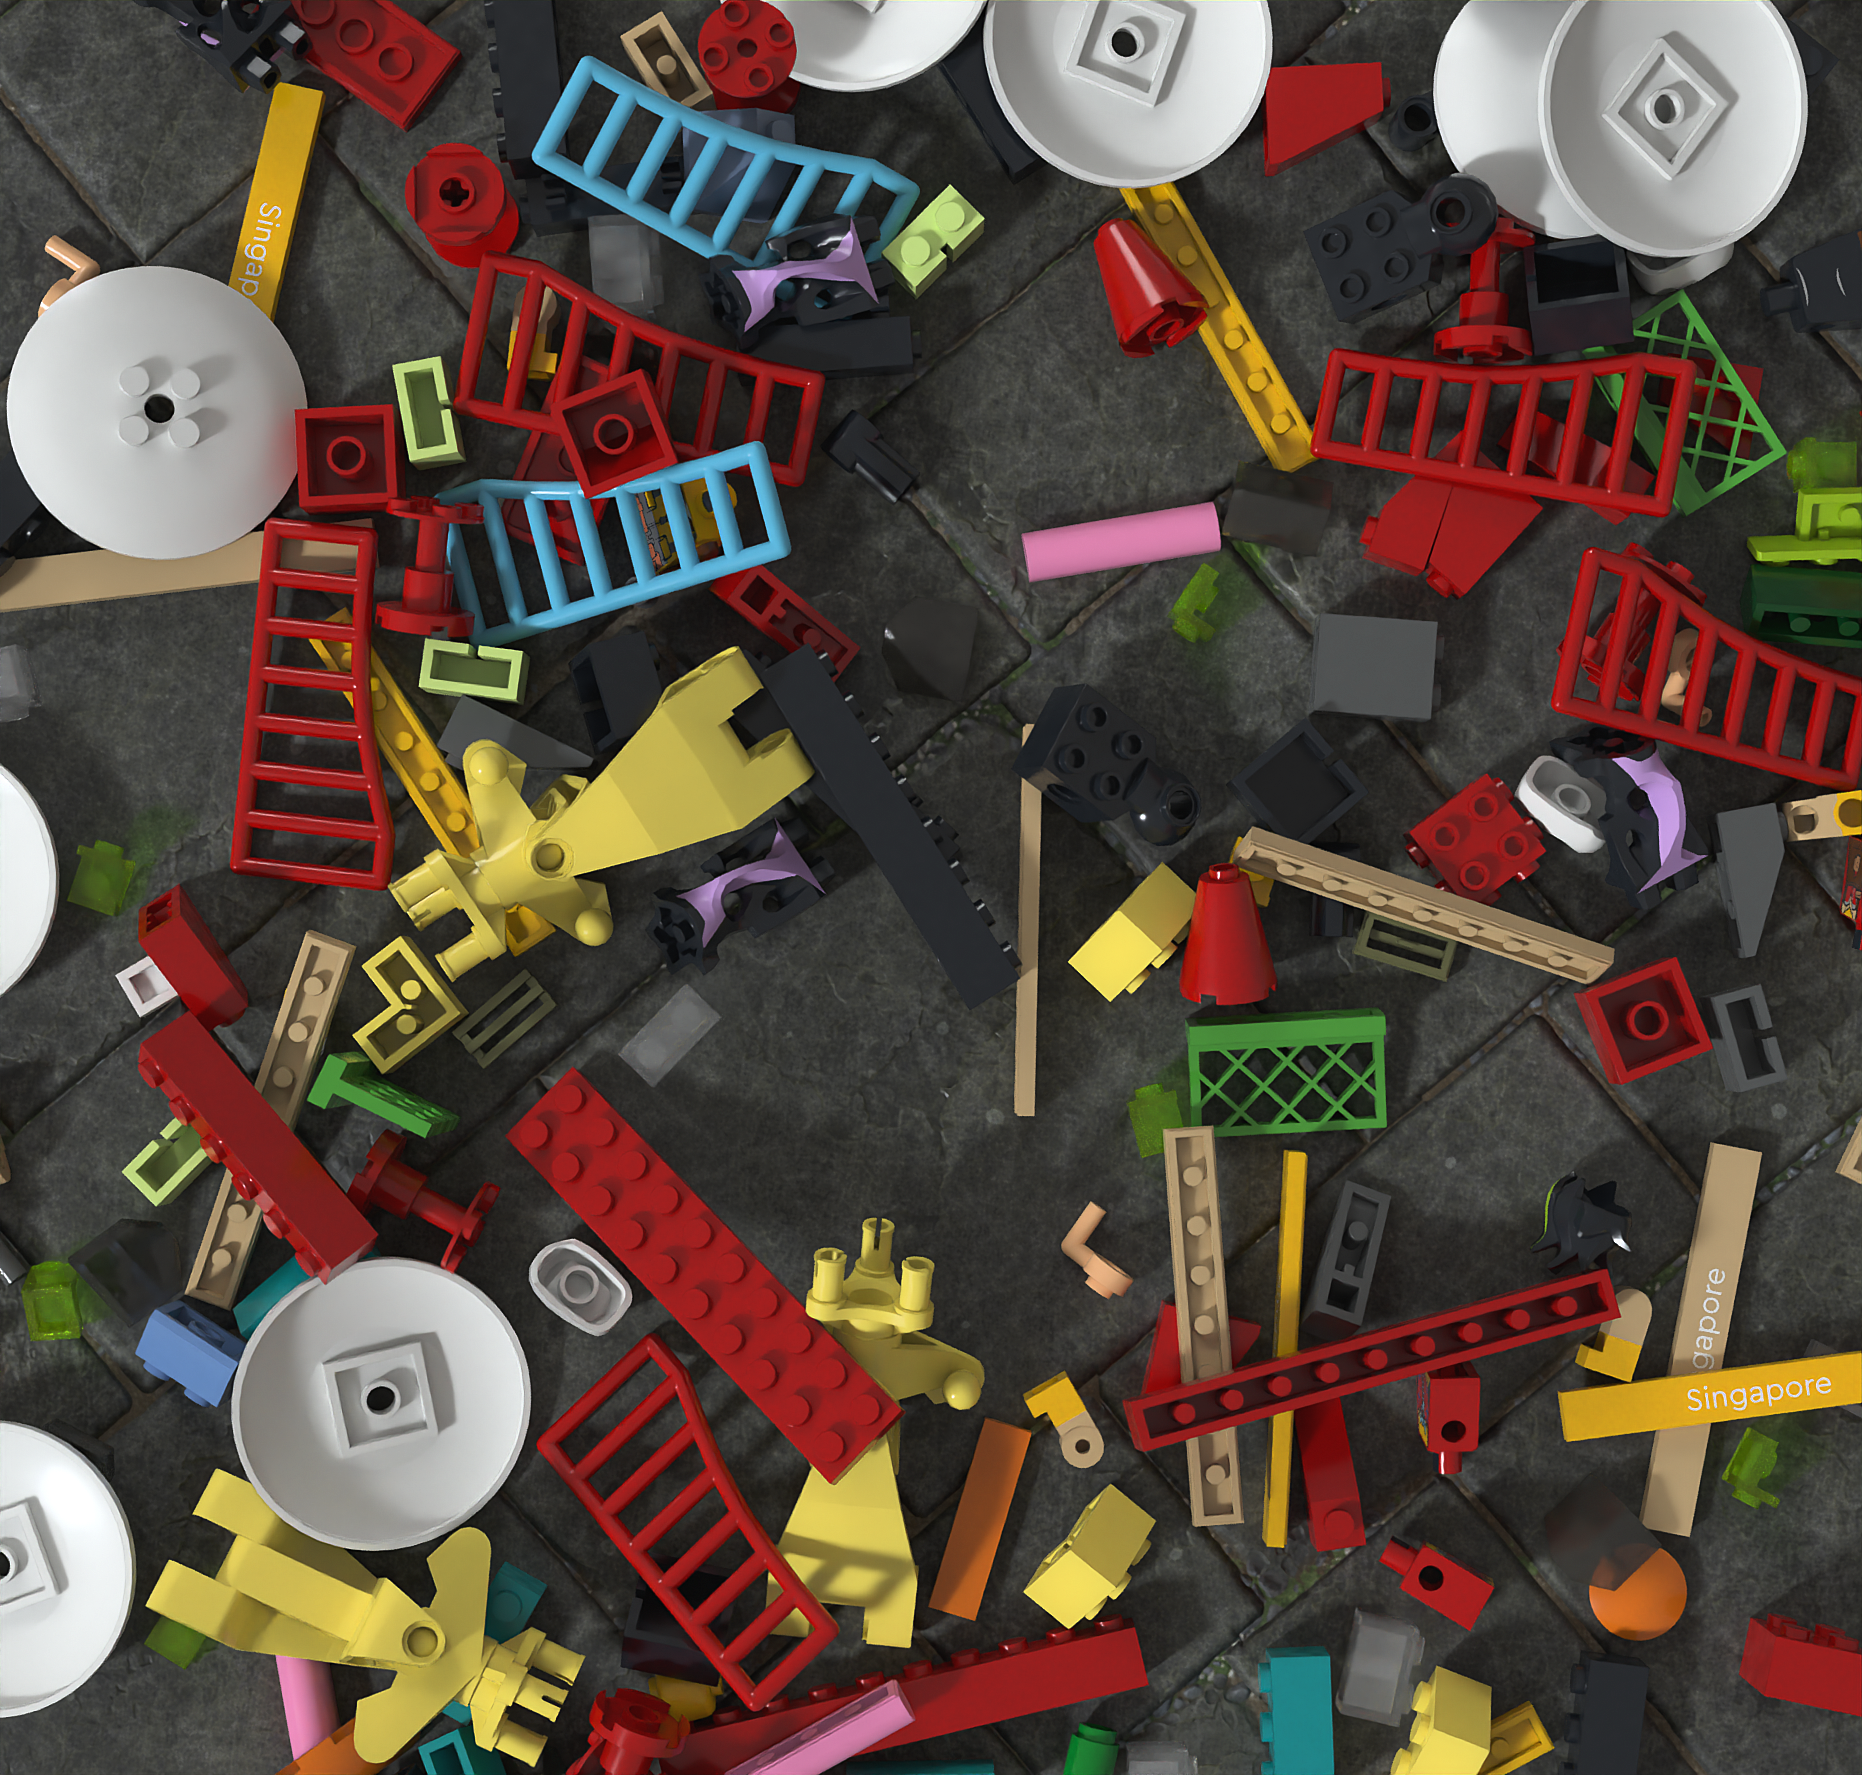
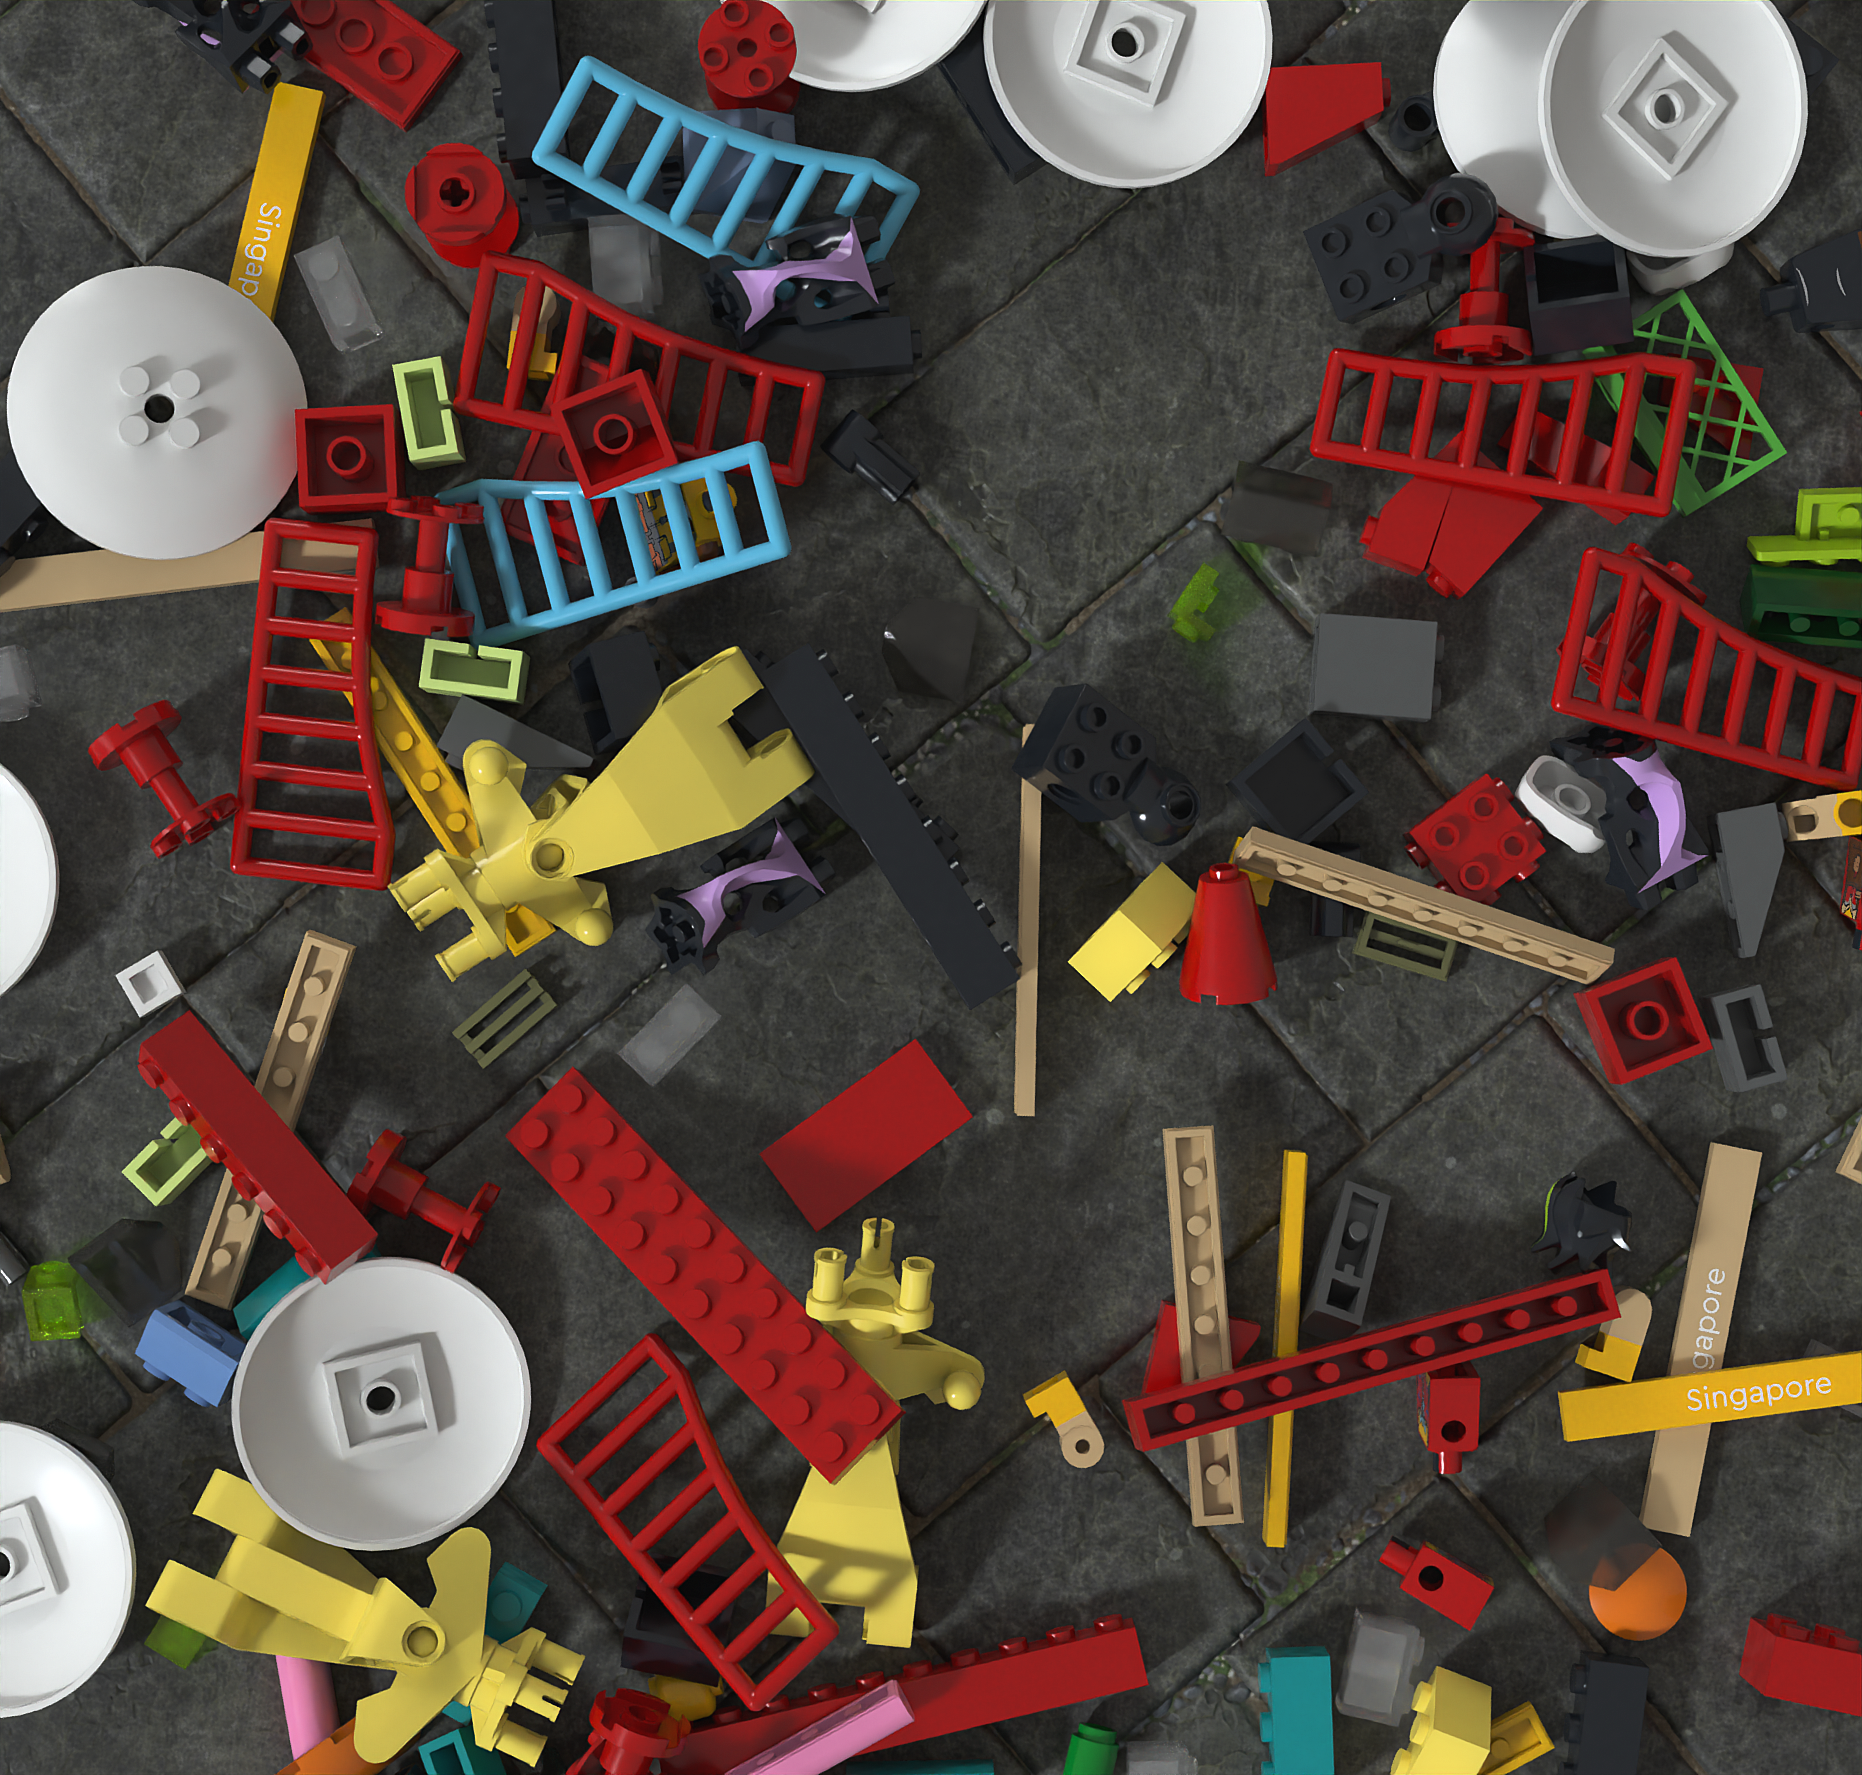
(83, 265): light nougat plate -> none
(101, 877): clear neon green bracket -> none
(154, 764): none -> red piece
(191, 959): red slope -> none
(340, 295): none -> clear brick
(353, 1080): bright green fence -> none
(419, 1006): light yellow brick -> none
(580, 1286): white piece -> none
(666, 64): tan brick -> none
(782, 614): red slope -> none
(866, 1135): none -> red tile
(917, 251): yellowish green piece -> none
(979, 1518): orange tile -> none
(1092, 1559): light yellow brick -> none
(1104, 1275): light nougat plate -> none
(1121, 541): bright pink brick -> none
(1145, 290): red cone -> none
(1150, 1113): clear neon green bracket -> none
(1227, 328): yellow tile -> none
(1293, 1031): bright green fence -> none
(1328, 1477): red slope -> none
(1680, 668): light nougat plate -> none
(1749, 1463): clear neon green bracket -> none
(1822, 464): clear neon green bracket -> none

